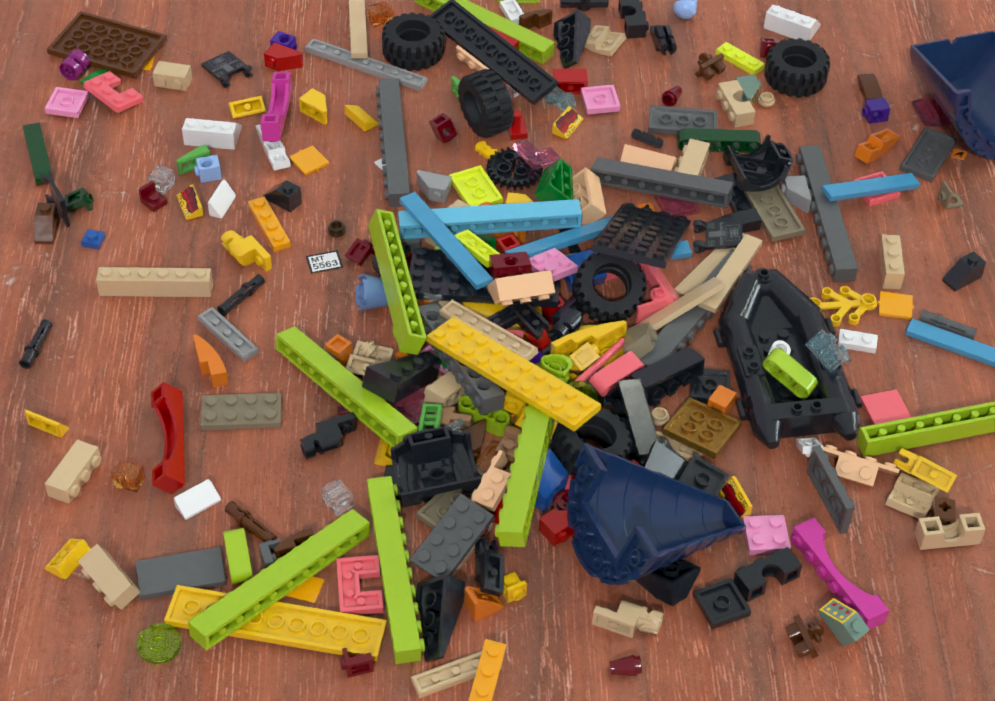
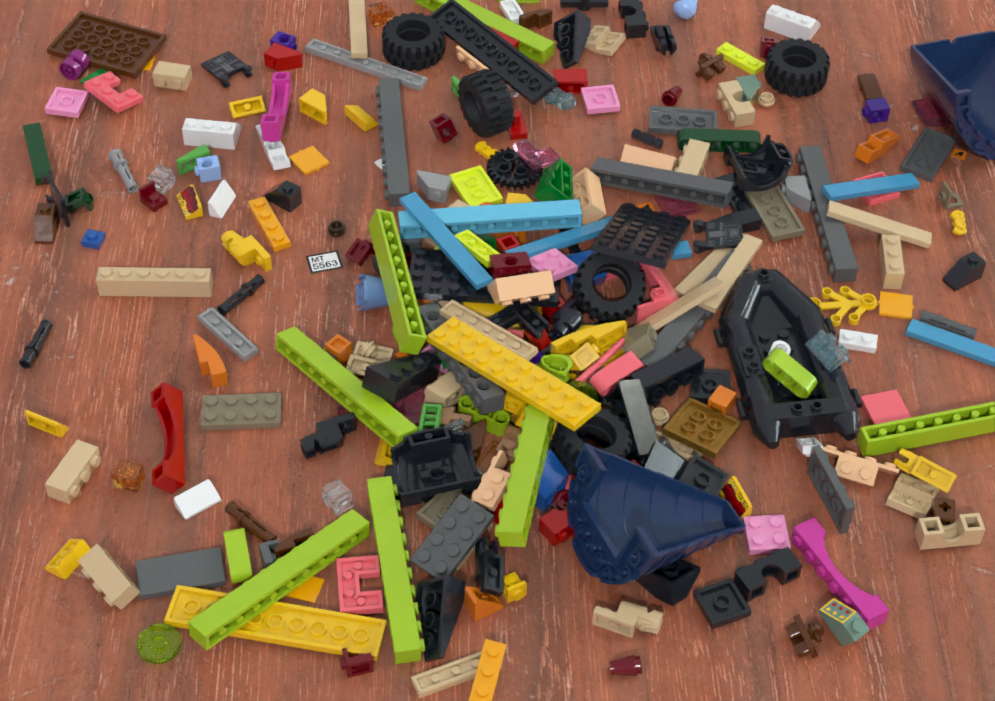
(121, 166): none -> light grey pin
(567, 123): slope -> none
(878, 224): none -> tan tile
(958, 222): none -> yellow piece

